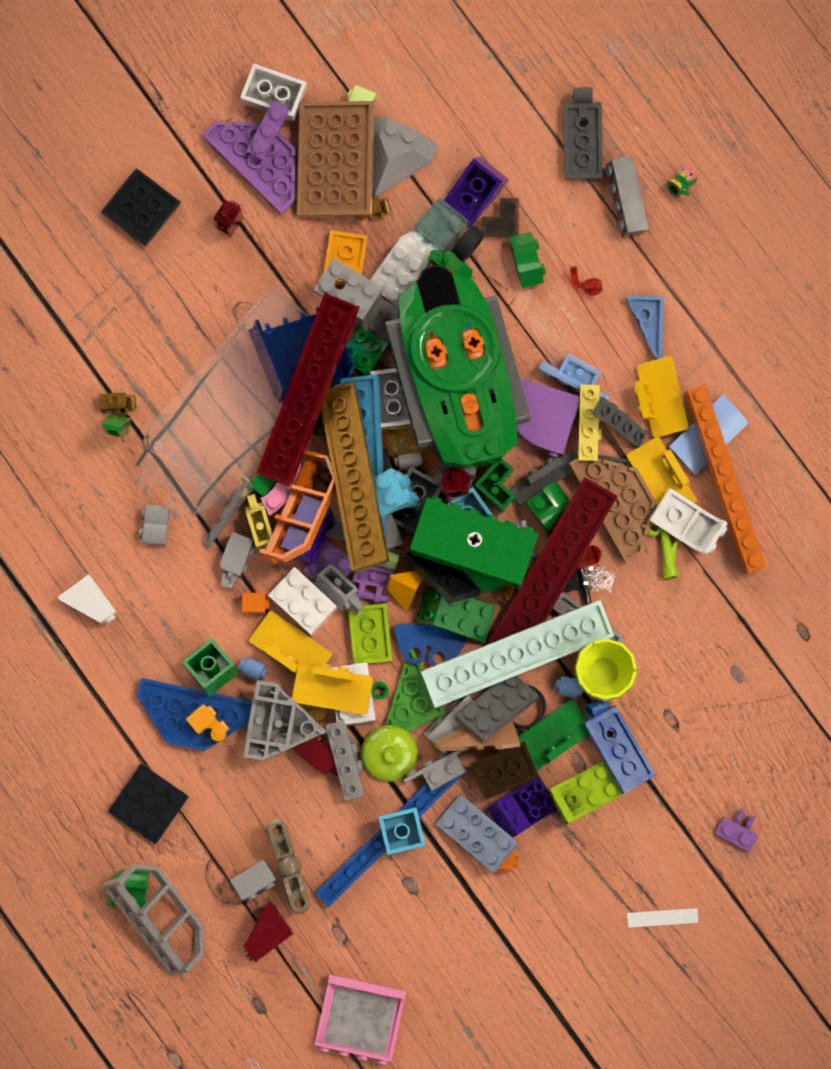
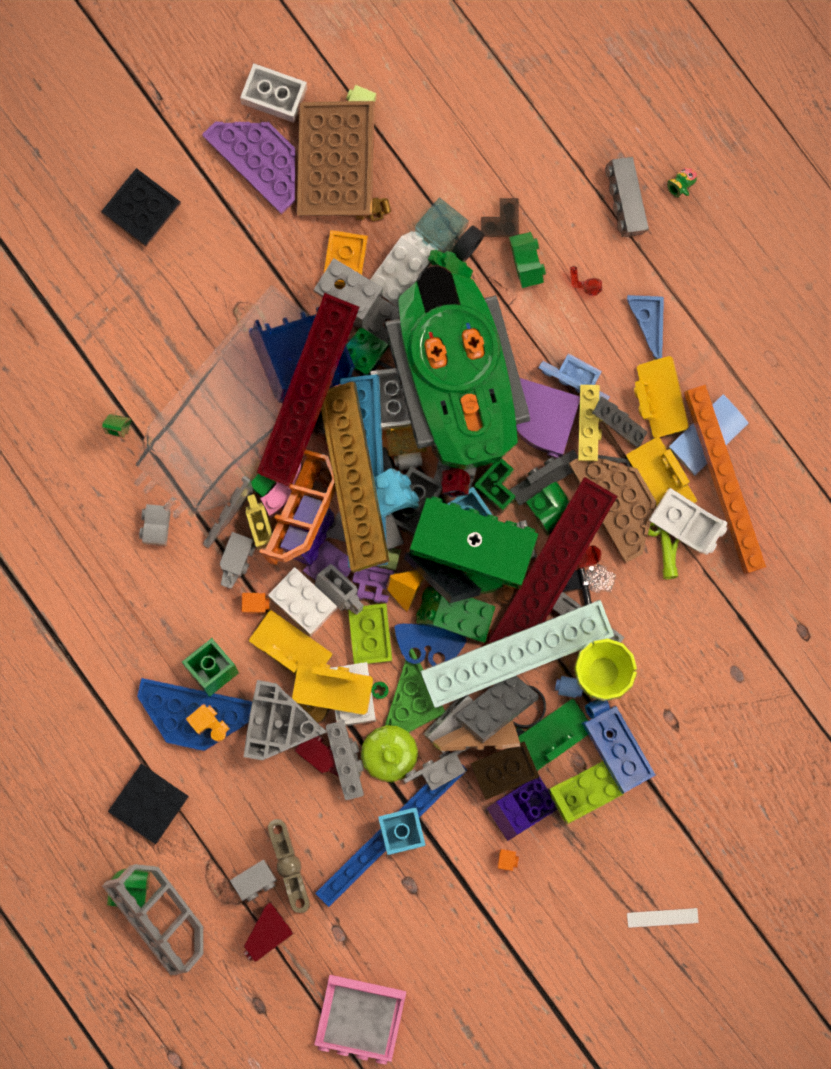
(89, 600): white slope -> none
(117, 402): pearl gold piece -> none
(228, 217): dark red hinge -> none
(252, 669): medium blue brick -> none
(268, 130): medium lavender plate -> none
(397, 153): light grey wedge -> none
(476, 189): dark purple slope -> none
(477, 834): sand blue plate -> none
(583, 144): dark grey hinge -> none
(736, 834): medium lavender hinge -> none

